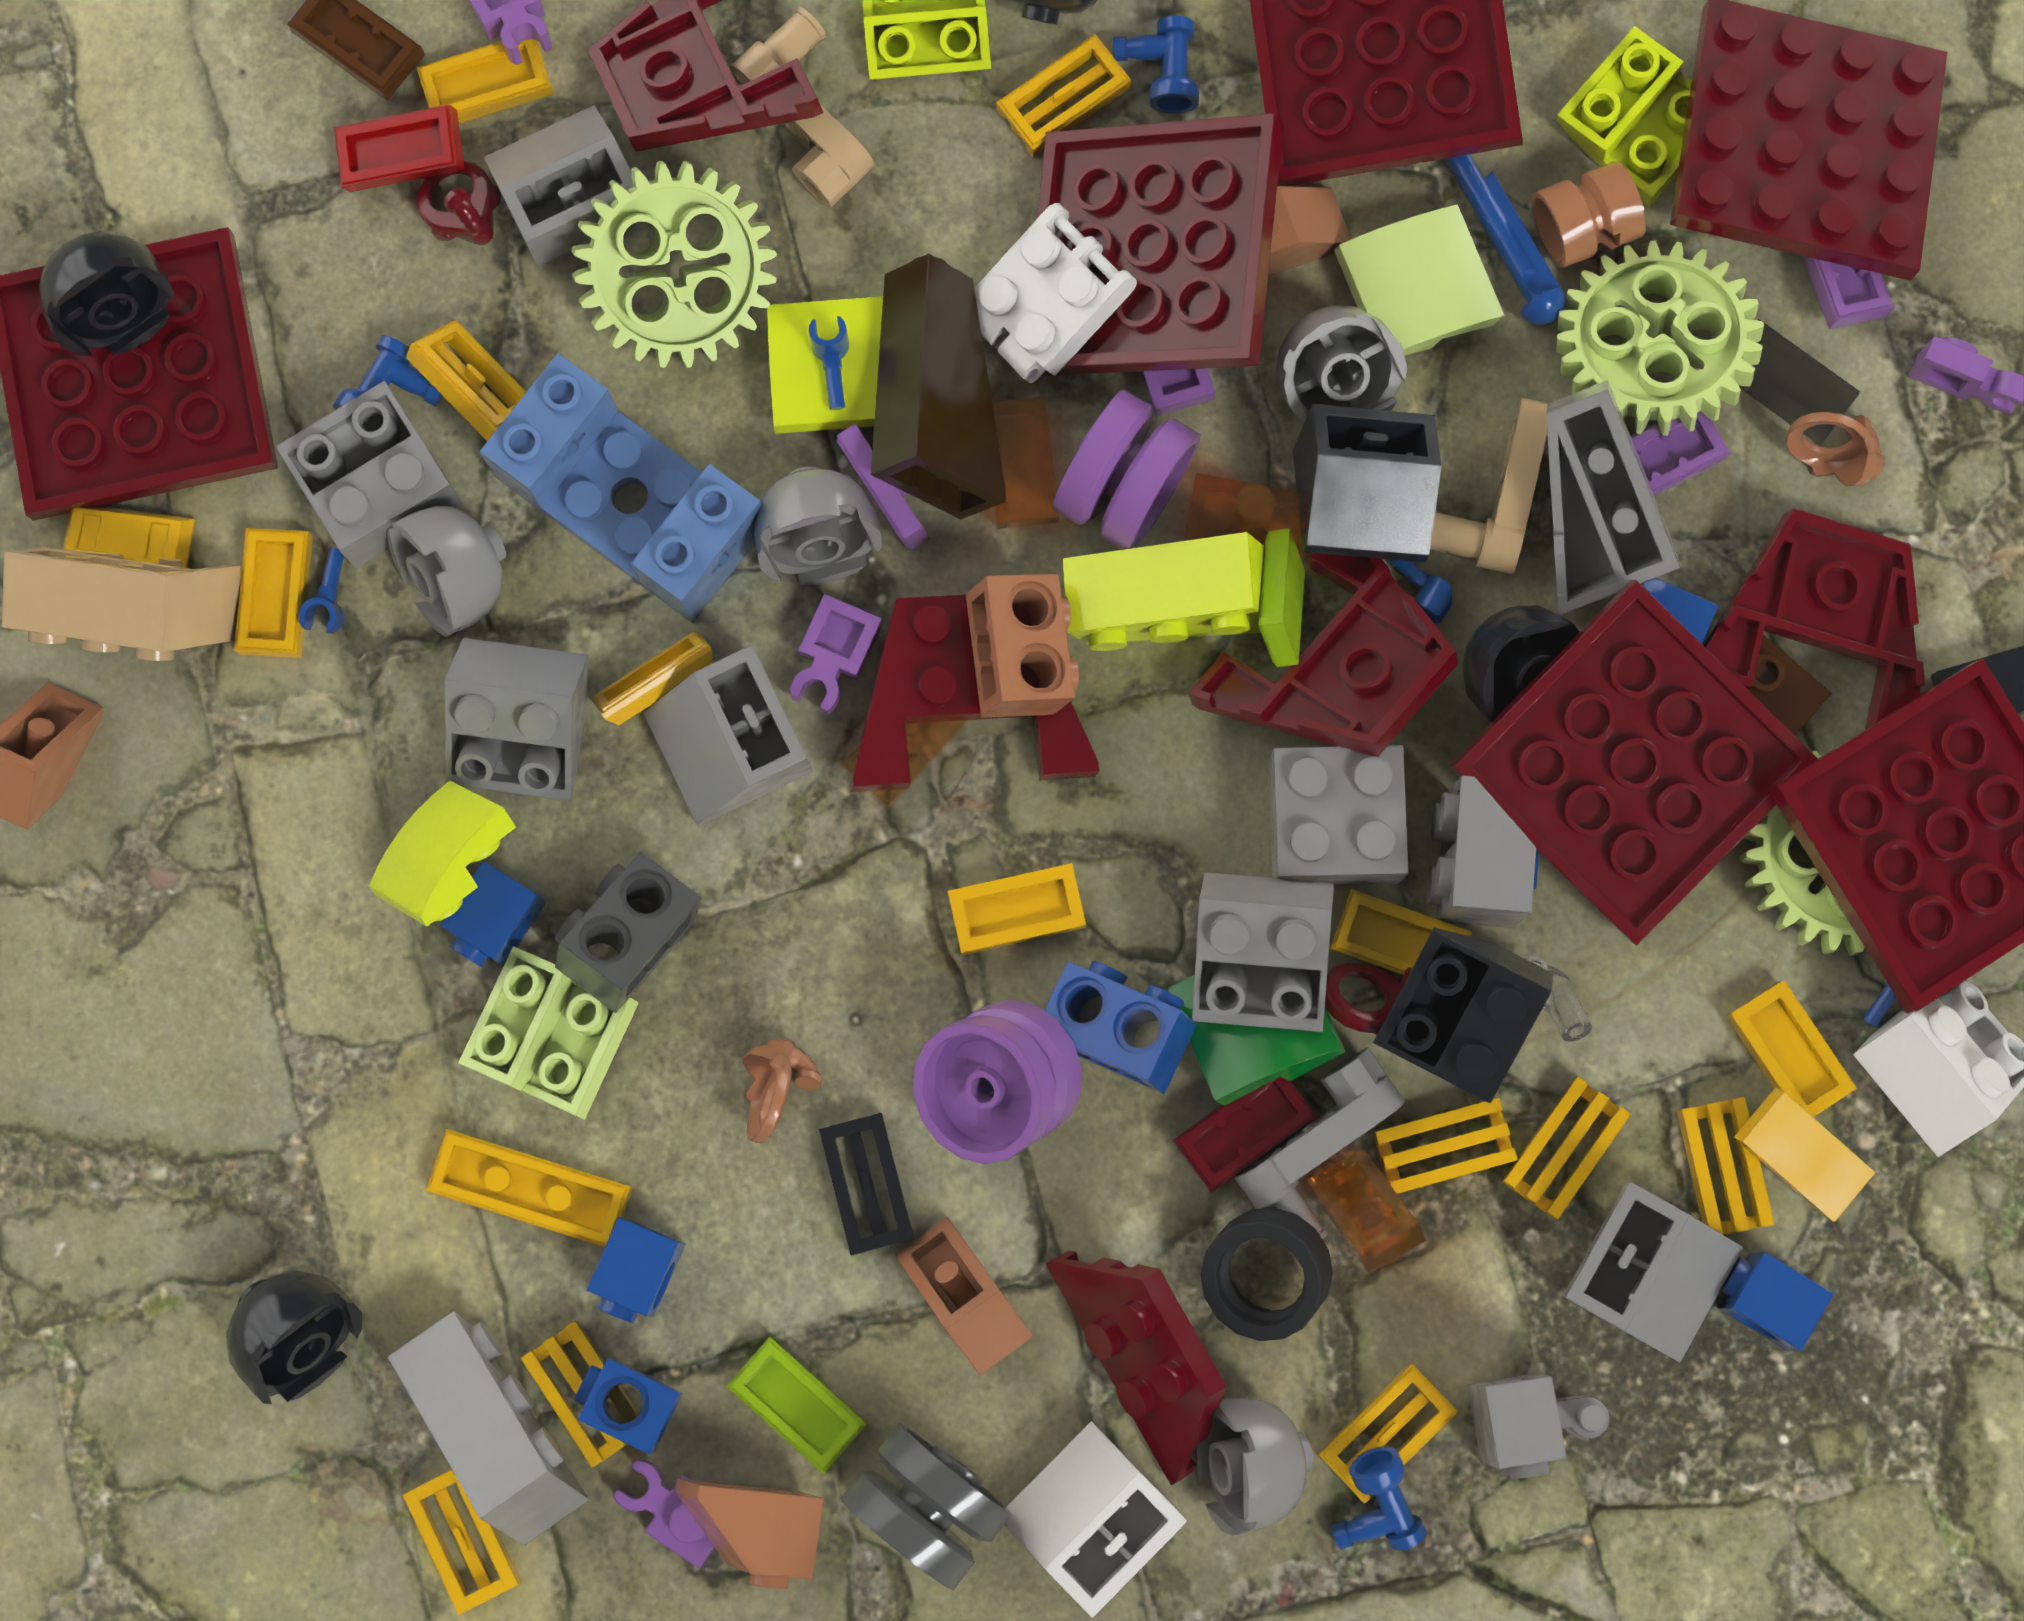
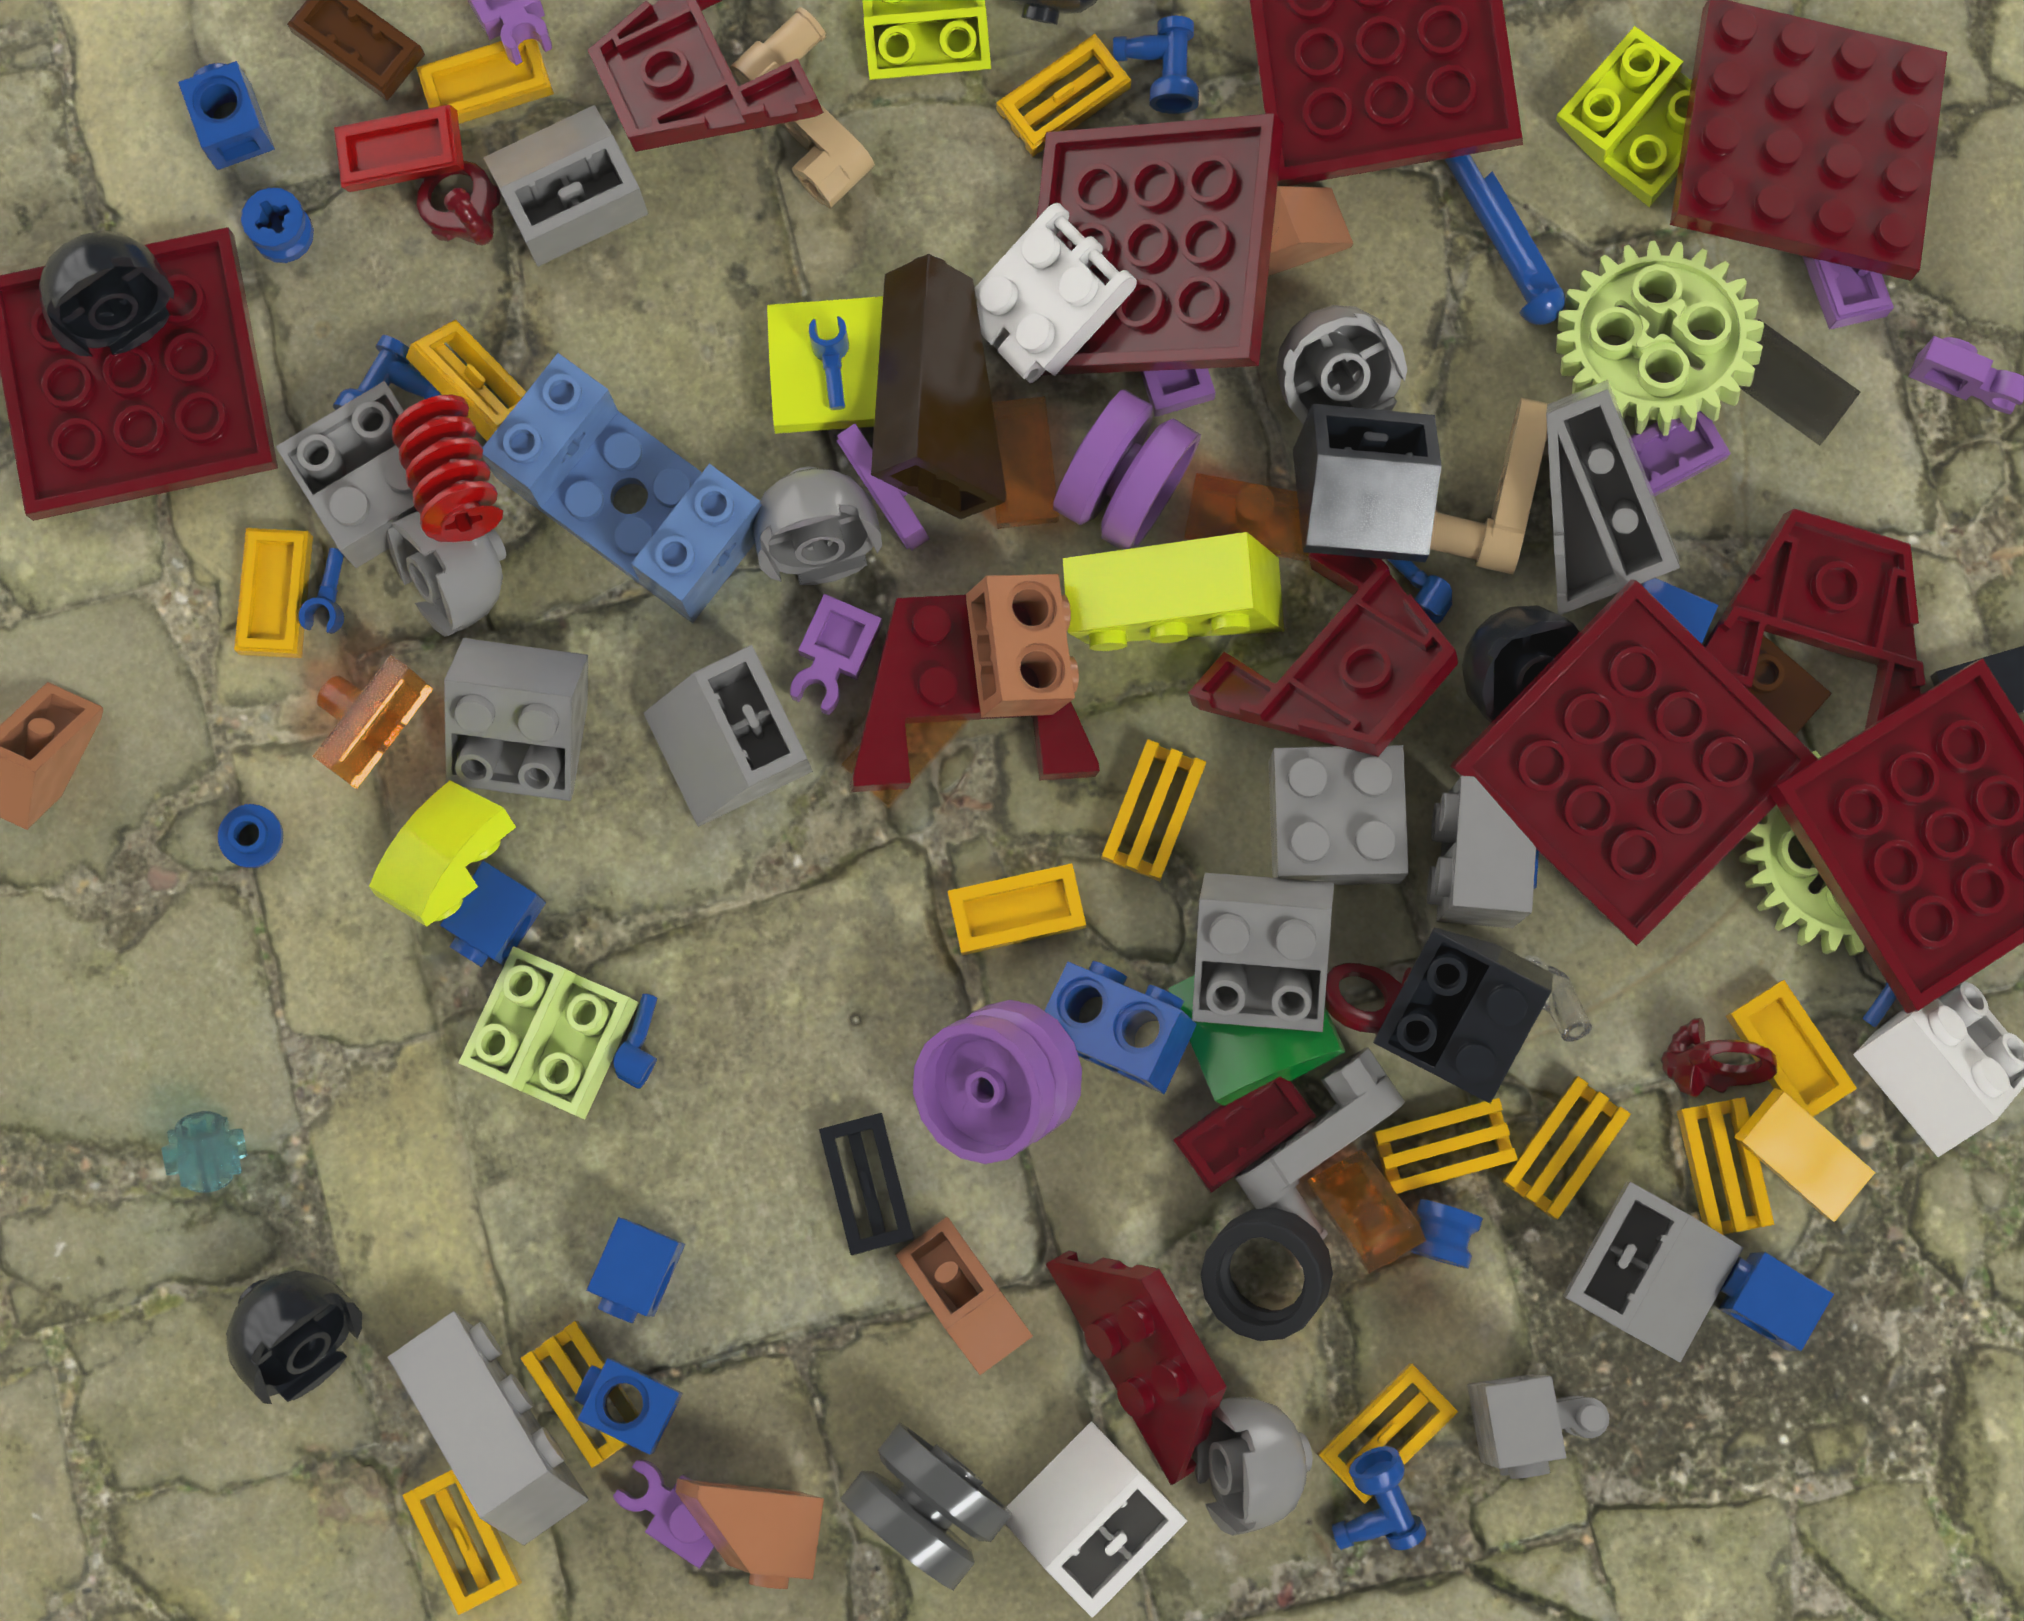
(118, 601): tan wedge -> none
(130, 533): yellow tile -> none
(204, 1151): none -> clear light blue gear
(239, 134): none -> blue brick
(267, 844): none -> blue plate
(287, 237): none -> blue wheel
(368, 718): none -> clear orange tile
(446, 469): none -> red piece
(528, 1188): yellow tile -> none
(630, 1061): none -> blue hand
(637, 937): dark grey brick -> none
(653, 679): yellow tile -> none
(669, 206): yellowish green gear -> none
(771, 1071): nougat piece -> none
(797, 1405): lime tile -> none
(1173, 760): none -> yellow tile
(1282, 598): lime tile -> none
(1384, 932): yellow tile -> none
(1421, 278): yellowish green slope -> none
(1446, 1233): none -> blue wheel
(1579, 217): nougat wheel -> none
(1696, 1069): none -> dark red piece
(1851, 463): nougat piece -> none

